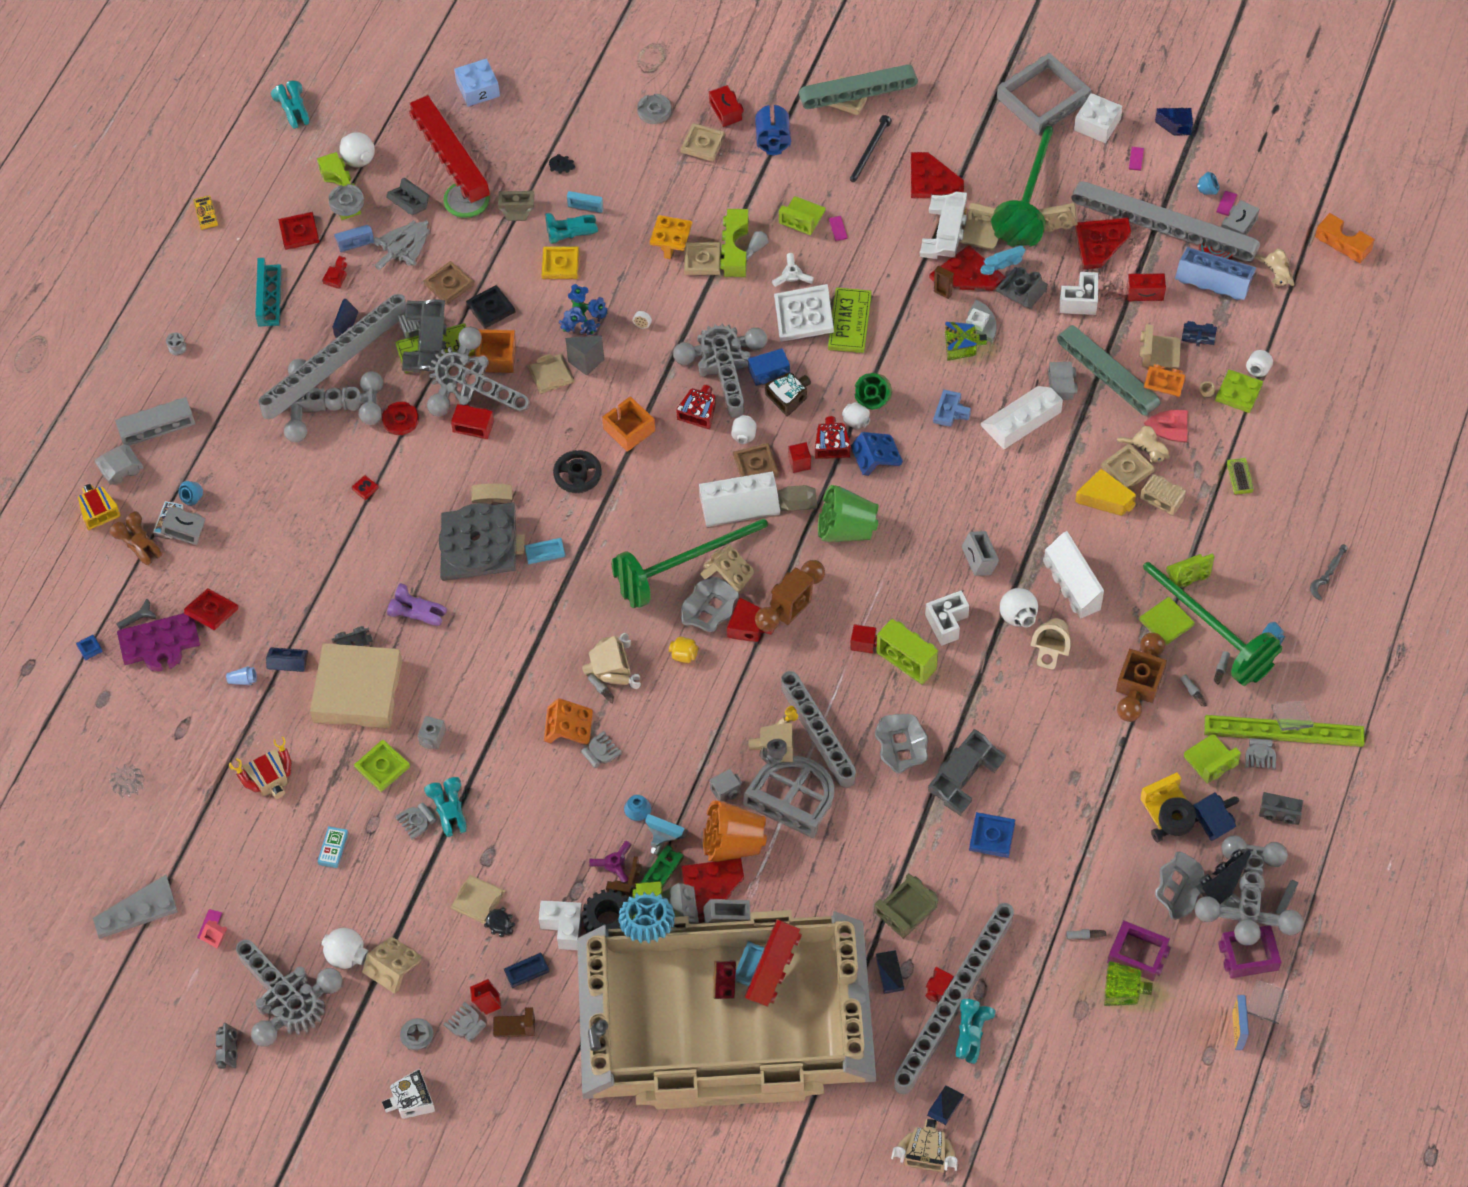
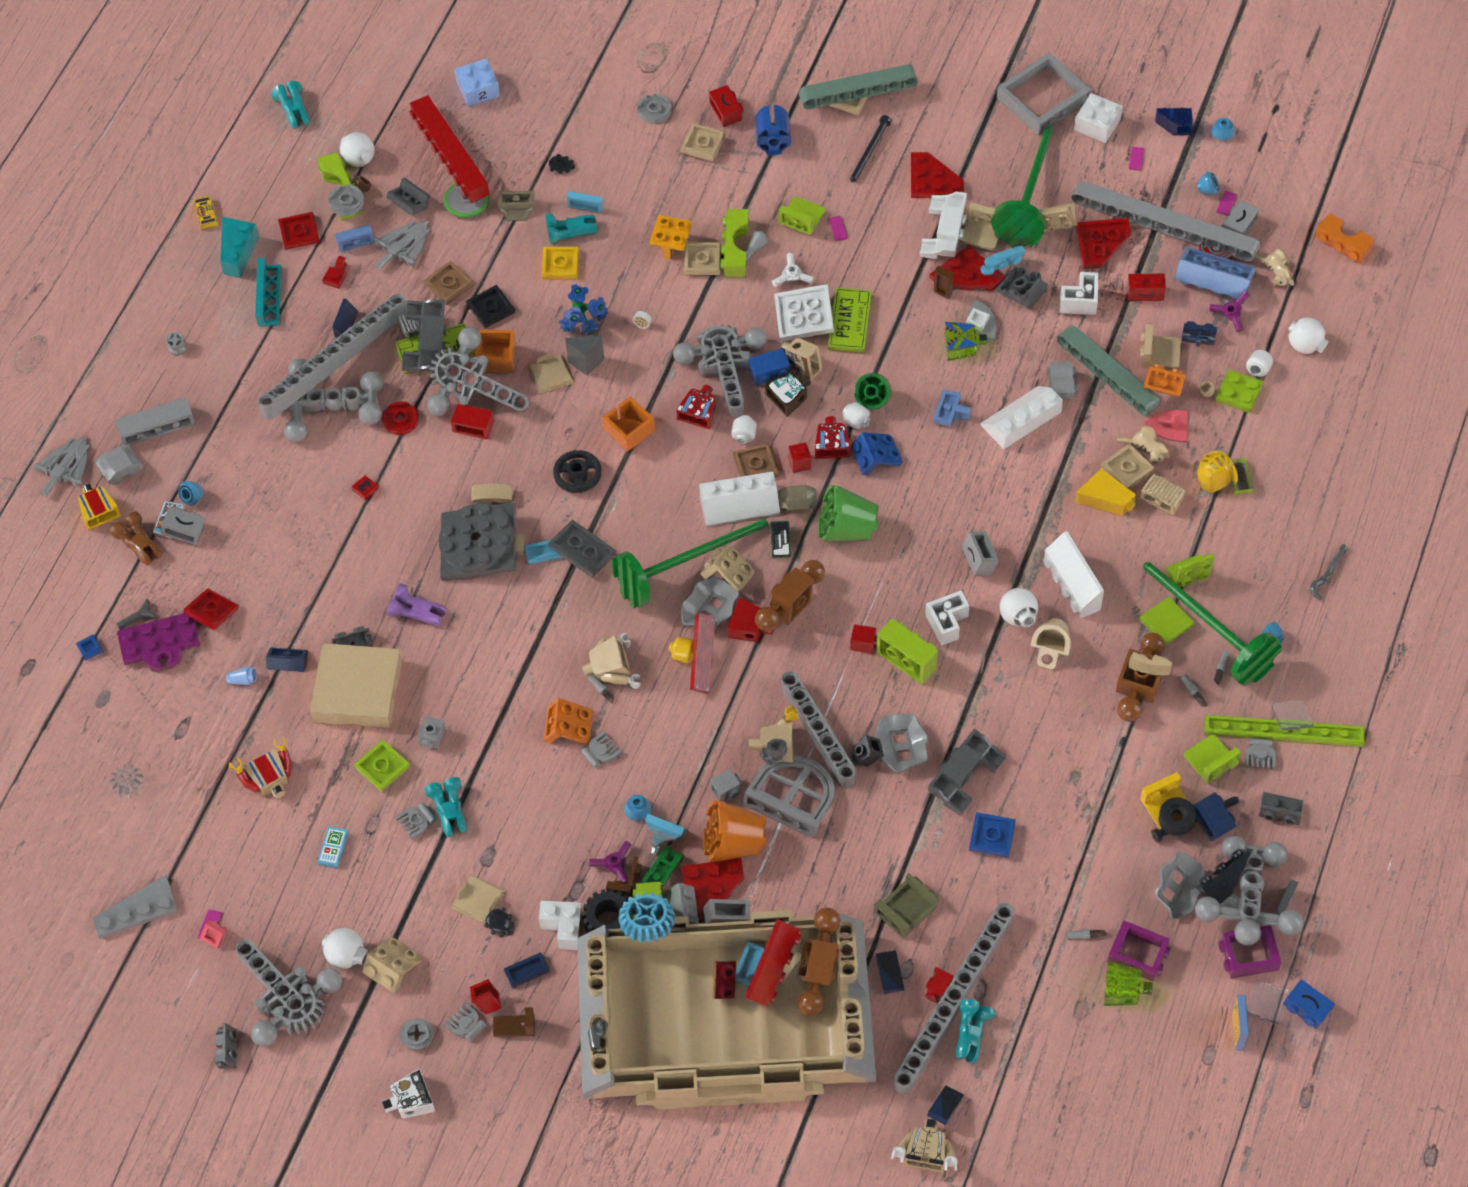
(72, 450): none -> light grey bar
(237, 245): none -> teal wedge
(362, 183): none -> reddish brown tile
(582, 548): none -> dark grey tile
(702, 653): none -> tile
(780, 539): none -> slope
(803, 357): none -> tan torso
(818, 961): none -> dark orange brick
(863, 751): none -> black brick
(1157, 666): none -> tan slope
(1213, 476): none -> yellow piece
(1223, 129): none -> dark azure cone
(1232, 310): none -> magenta piece
(1307, 336): none -> white brick
(1308, 1004): none -> blue brick

